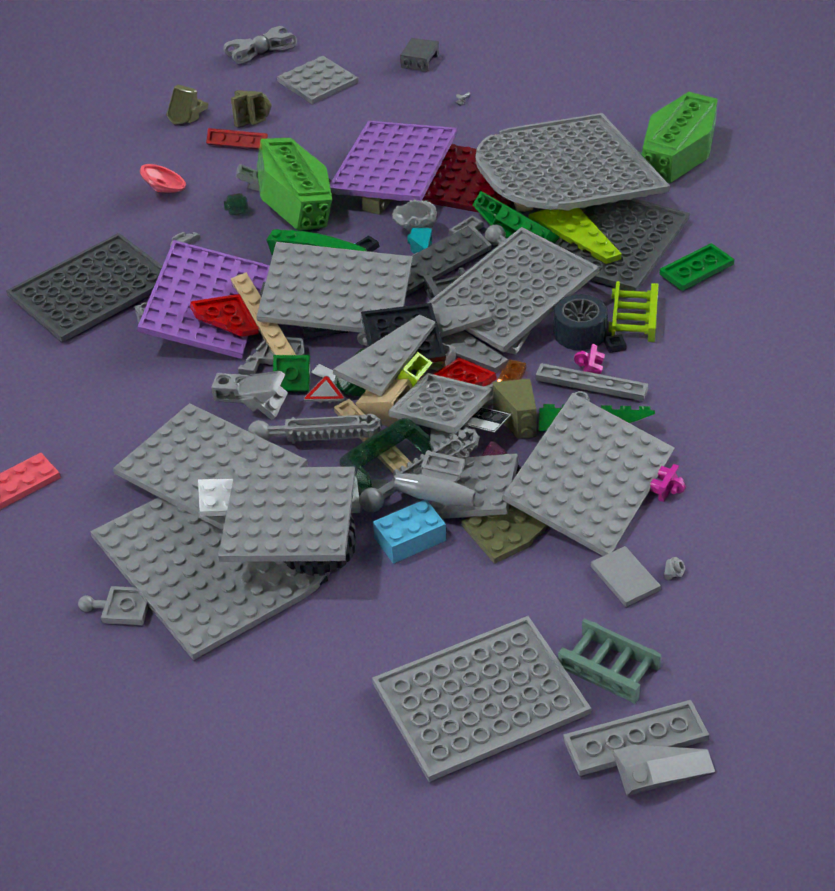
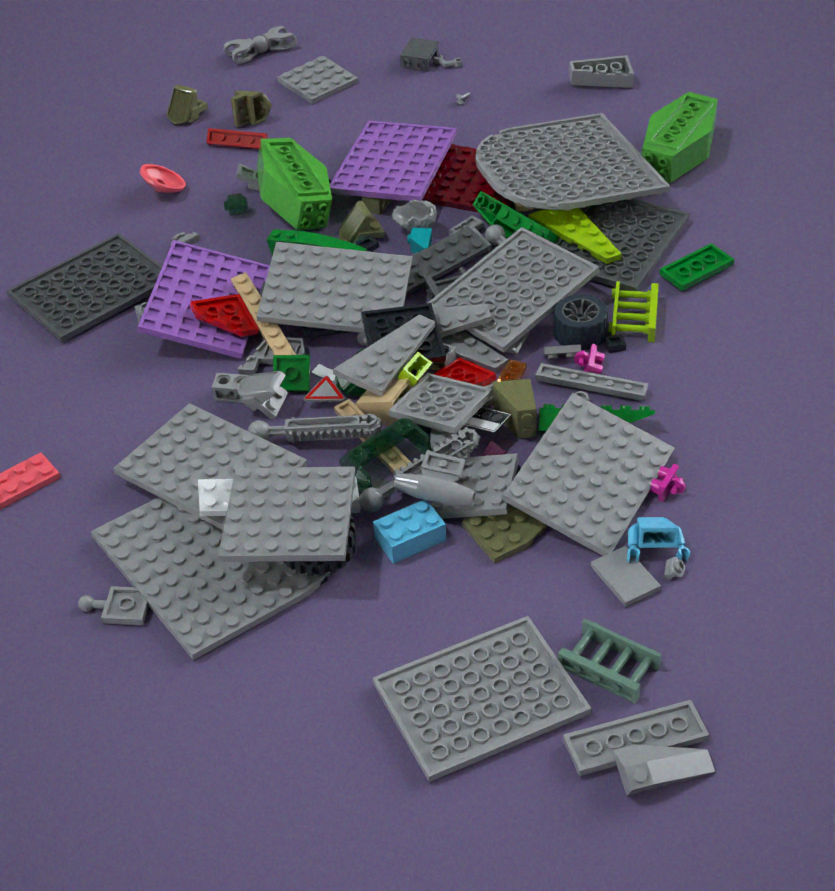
(360, 224): none -> olive piece
(456, 62): none -> light grey arm
(568, 350): none -> light grey plate
(602, 72): none -> light grey wedge
(655, 533): none -> medium azure torso

